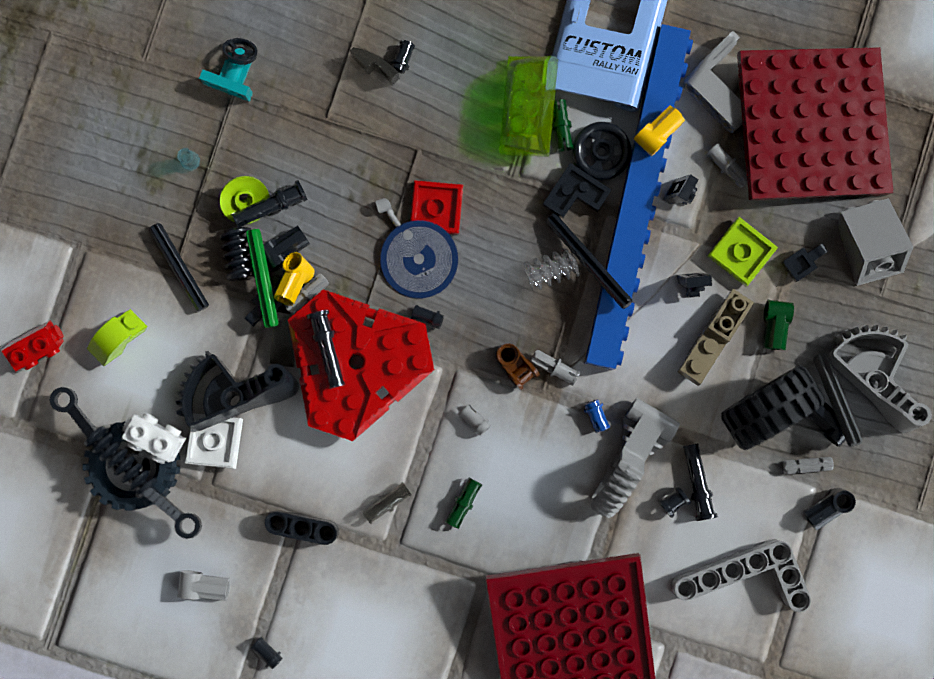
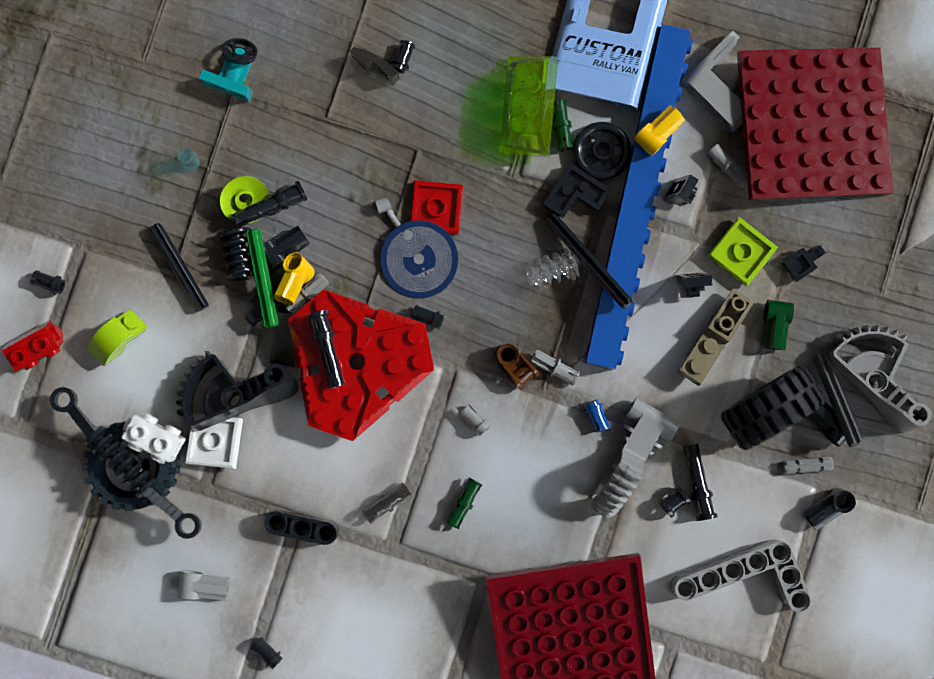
(53, 284): none -> black pin
(874, 241): light grey slope -> none

